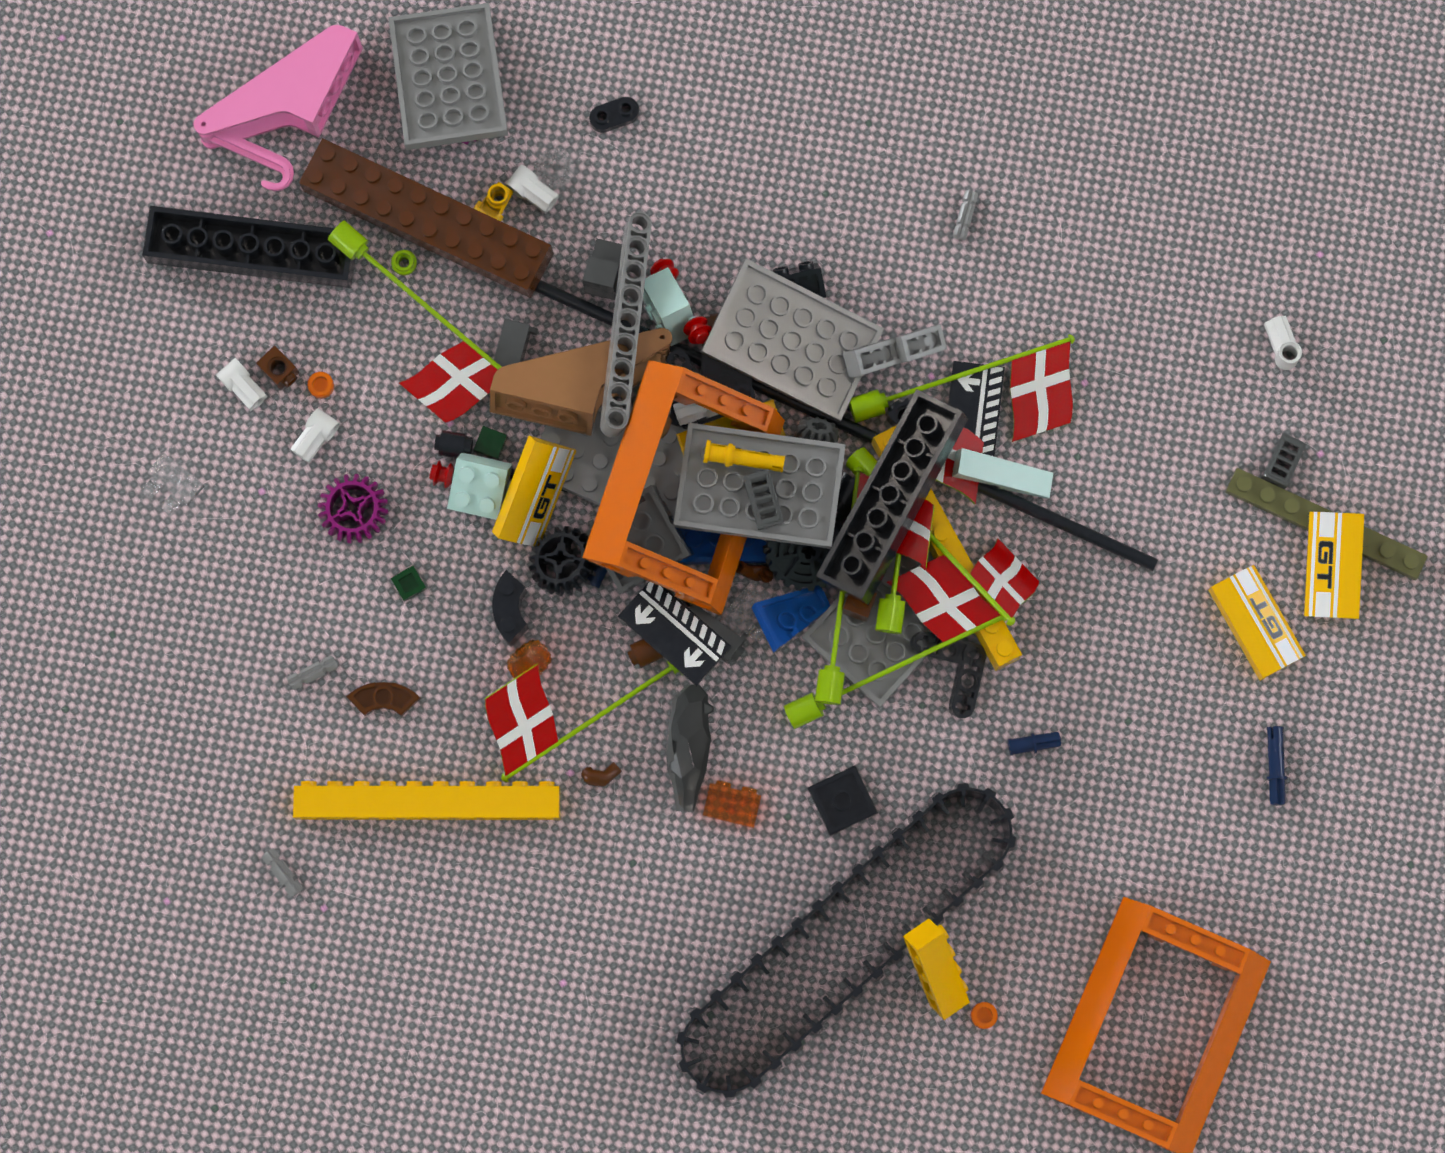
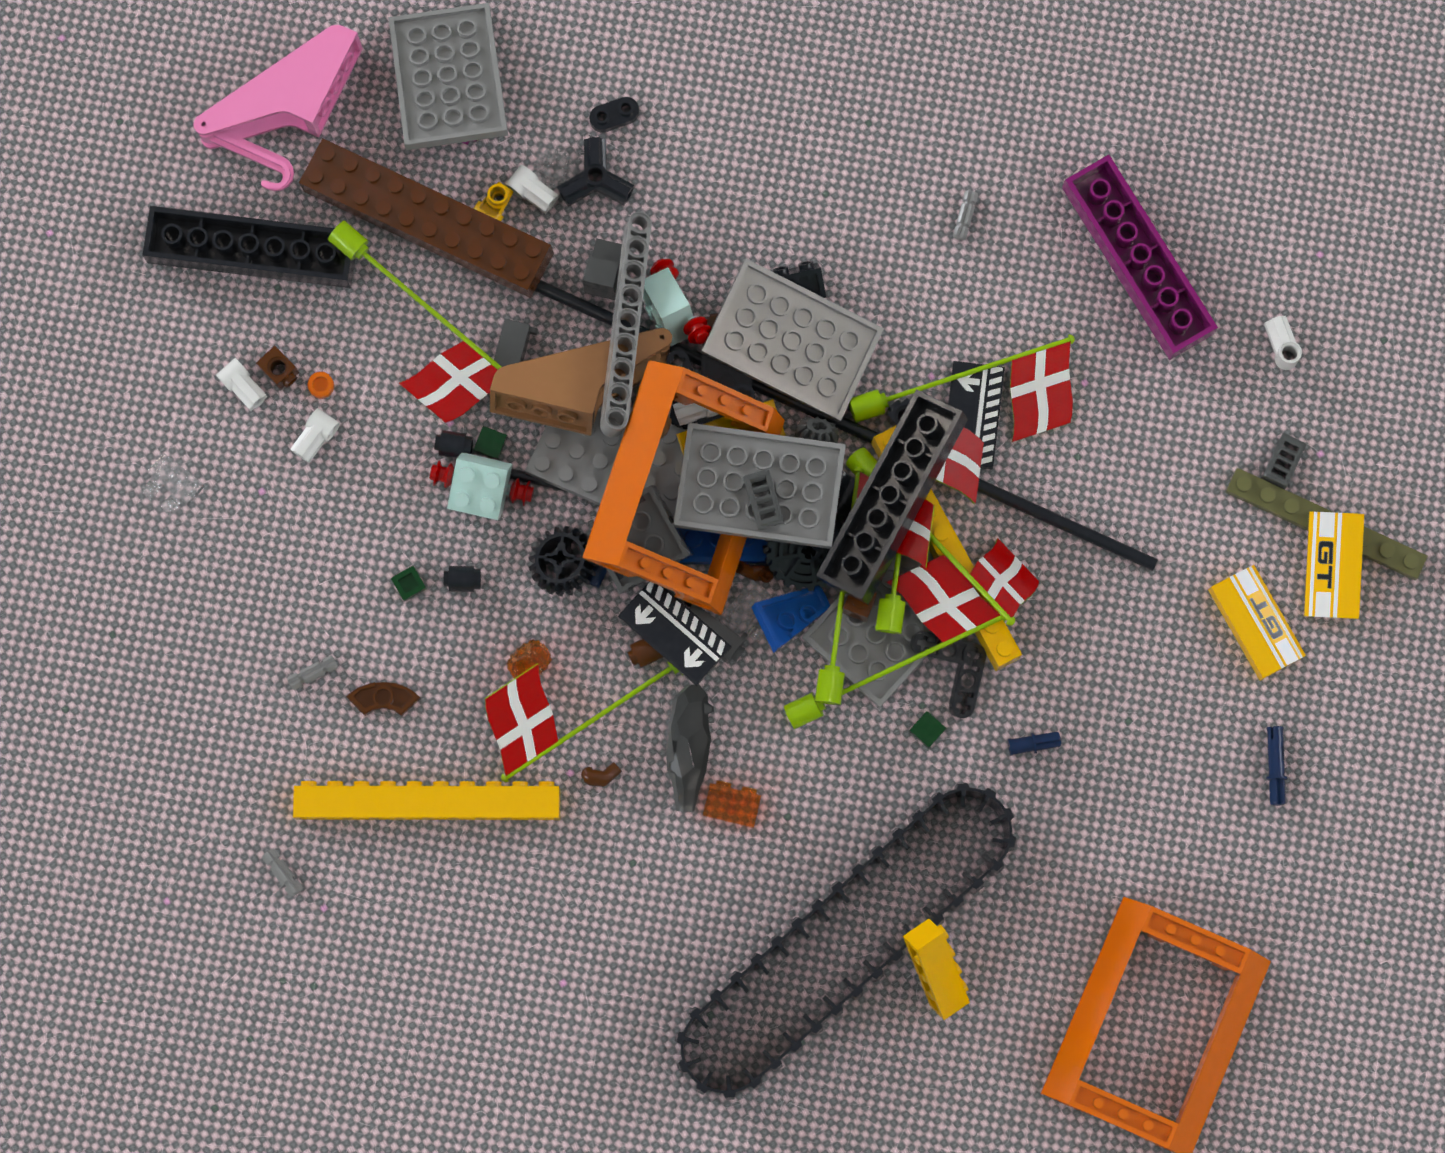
(362, 502): magenta gear -> none
(401, 255): lime plate -> none
(462, 579): none -> black brick
(507, 608): black brick -> none
(533, 491): yellow slope -> none
(595, 162): none -> black piece
(730, 455): yellow pin -> none
(842, 800): black tile -> none
(894, 351): light grey slope -> none
(927, 729): none -> dark green tile
(984, 1015): orange tile -> none
(1002, 473): light aqua slope -> none
(1139, 257): none -> magenta brick

